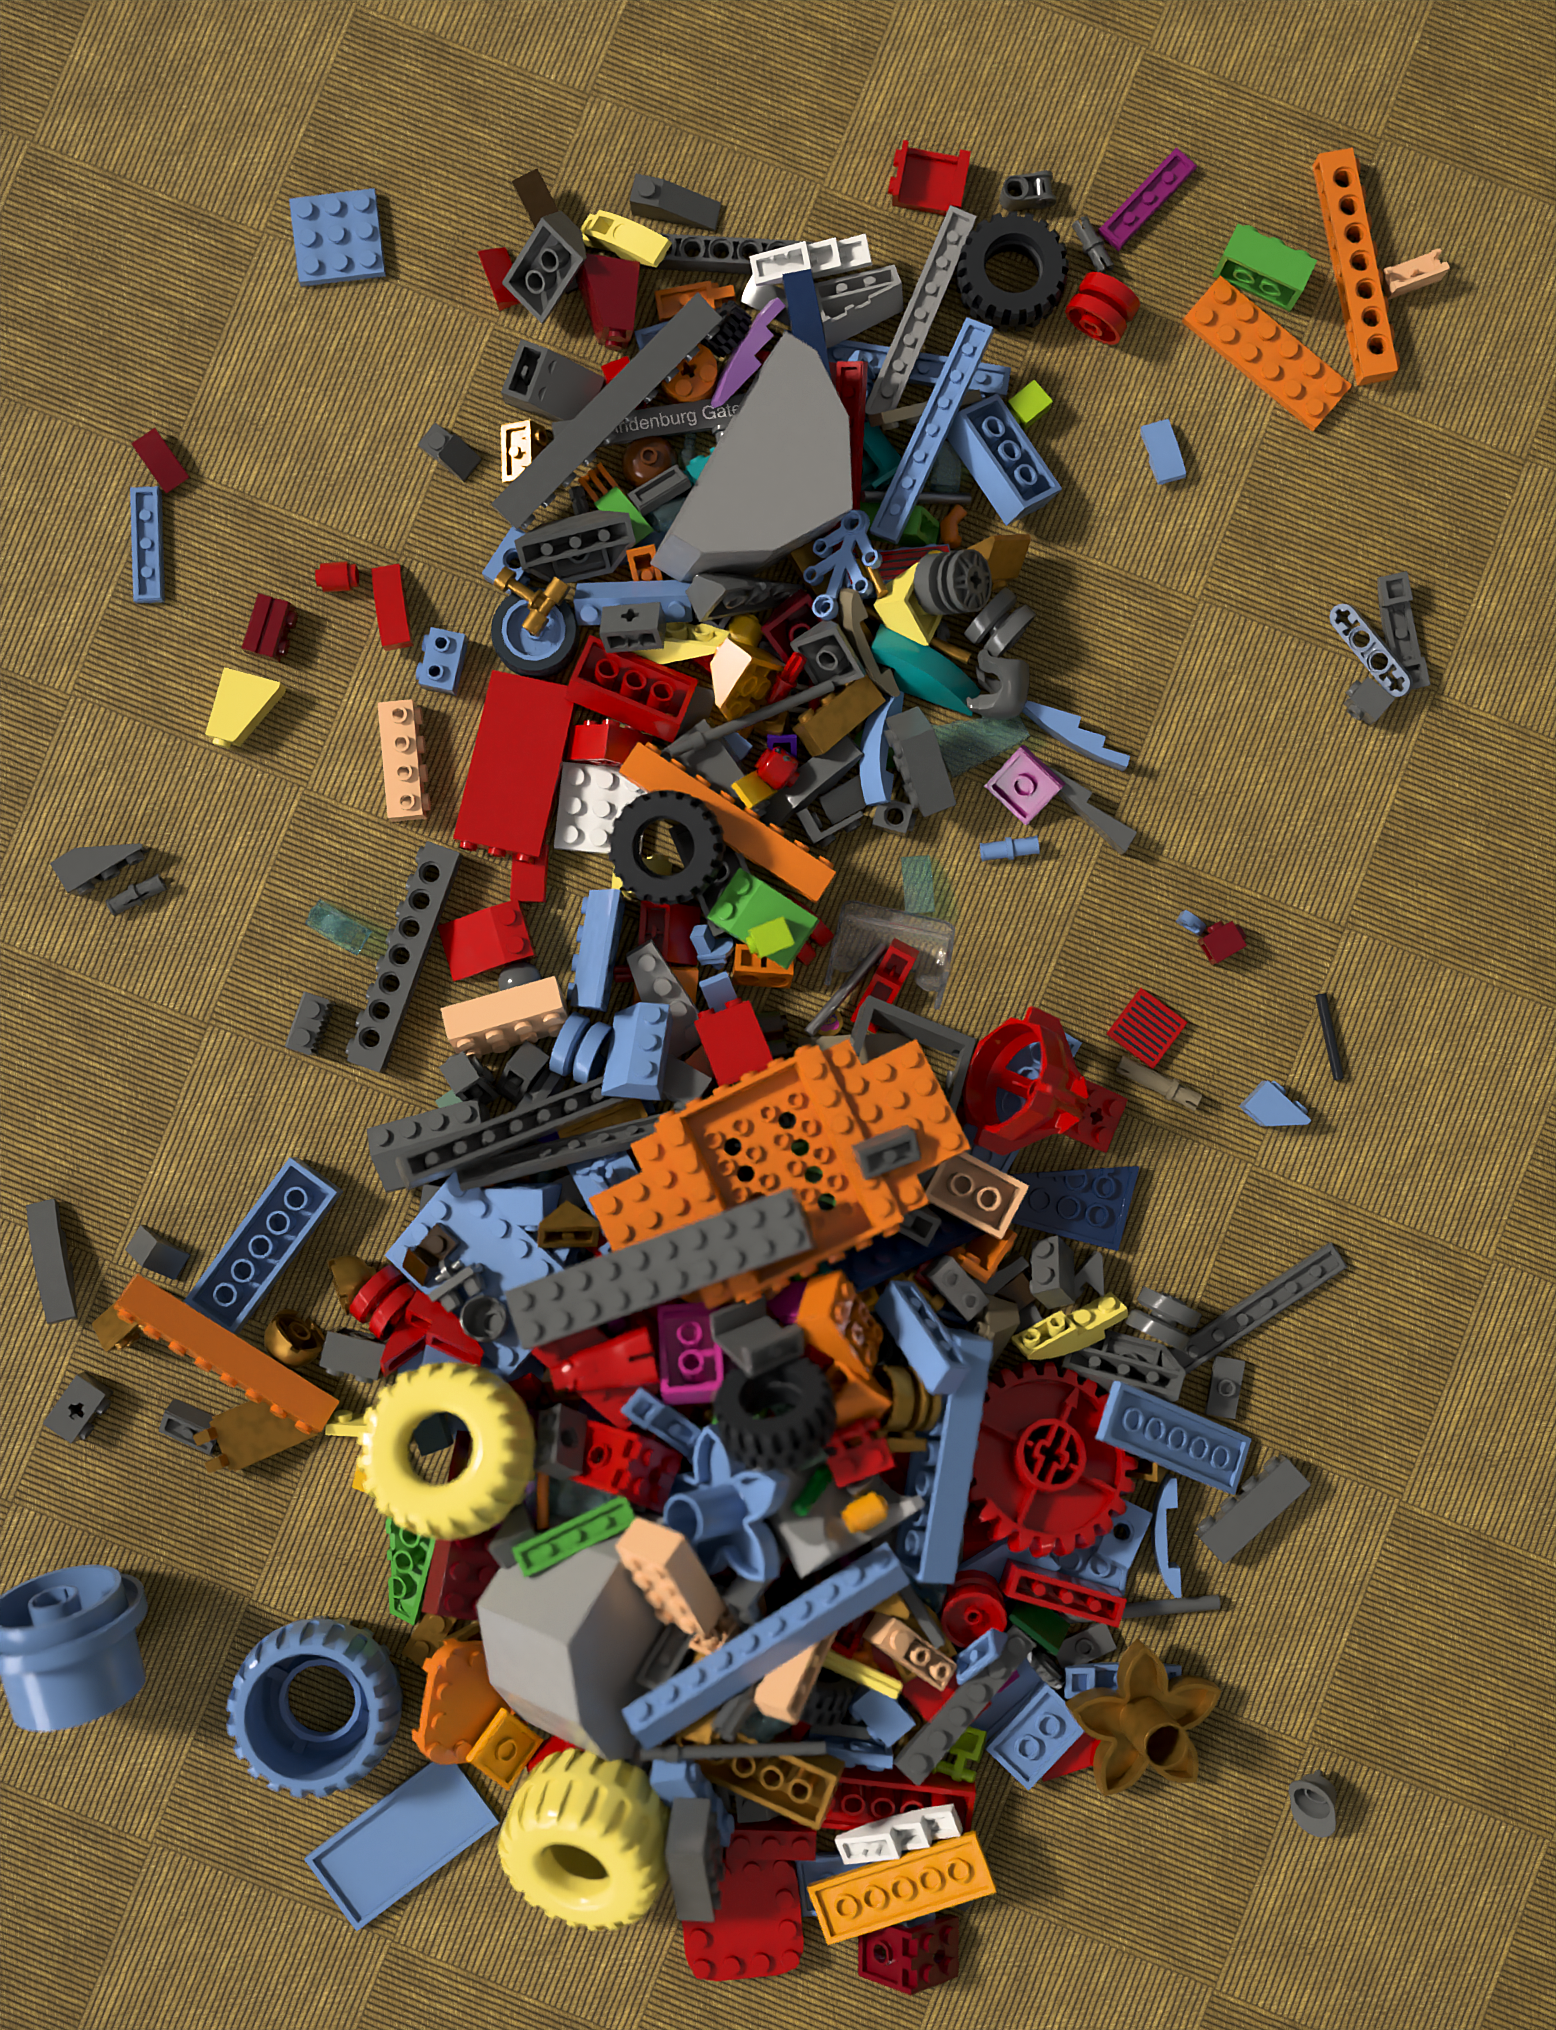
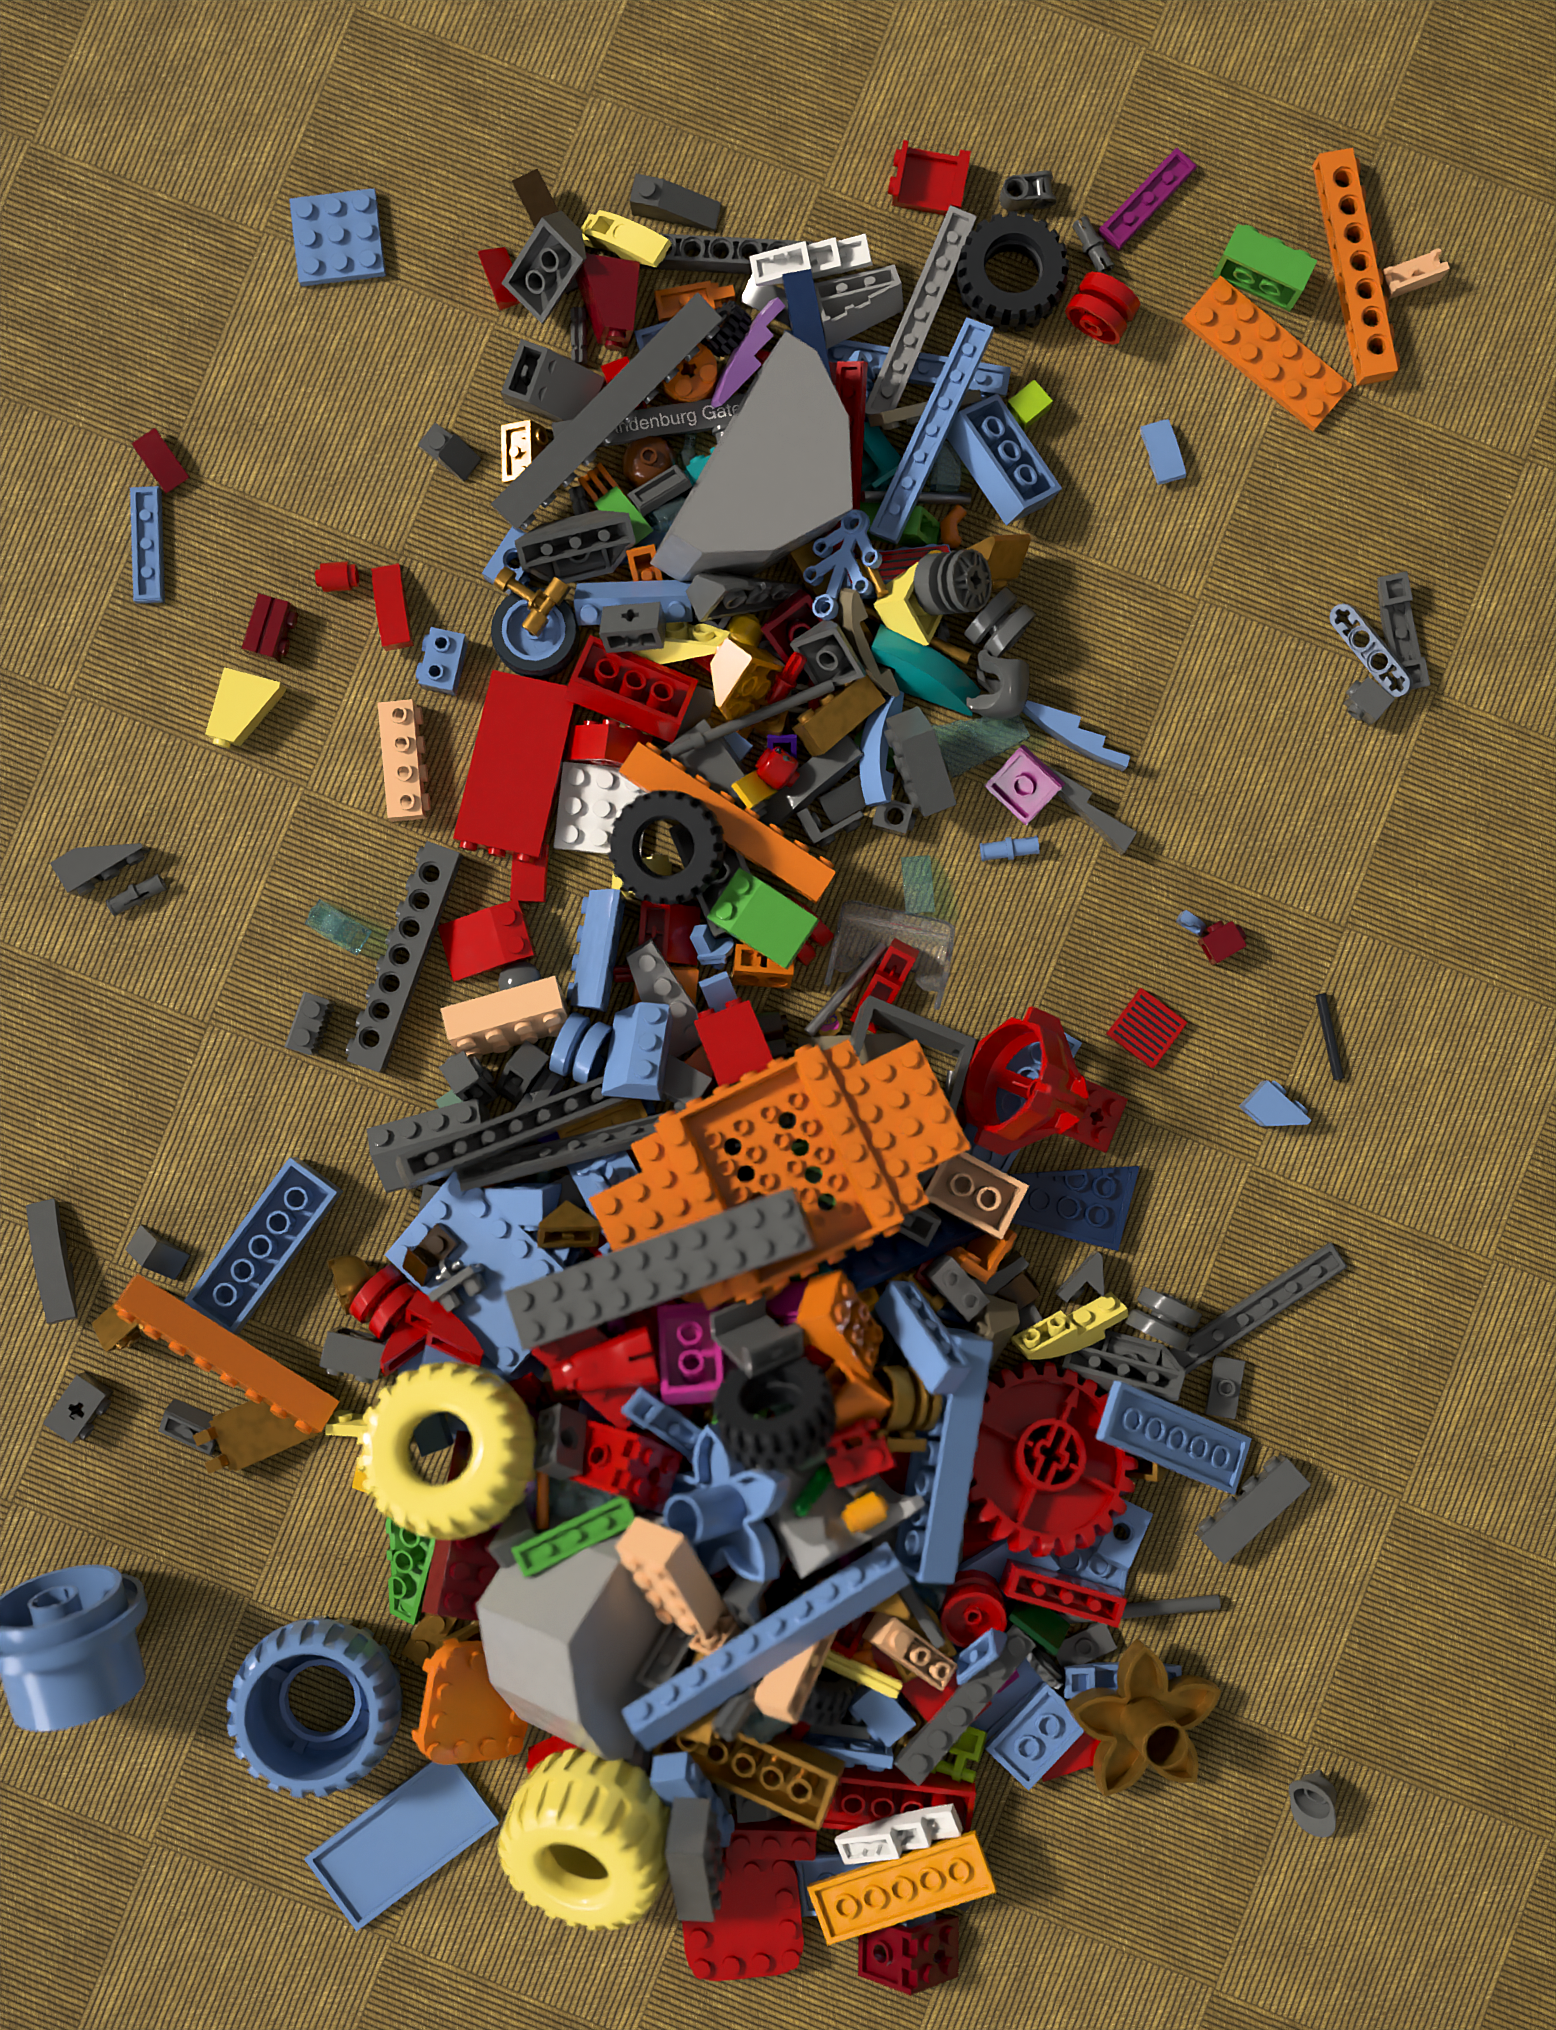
(293, 1340): pearl gold cylinder -> none
(484, 1318): dark grey hair -> none
(504, 1749): light orange tile -> none
(578, 335): none -> dark grey axle
(673, 1752): dark grey bar -> none
(769, 937): lime brick -> none
(886, 1151): dark grey slope -> none
(1052, 1272): dark grey brick -> none
(1165, 1498): medium blue slope -> none
(1169, 1088): dark tan pin -> none

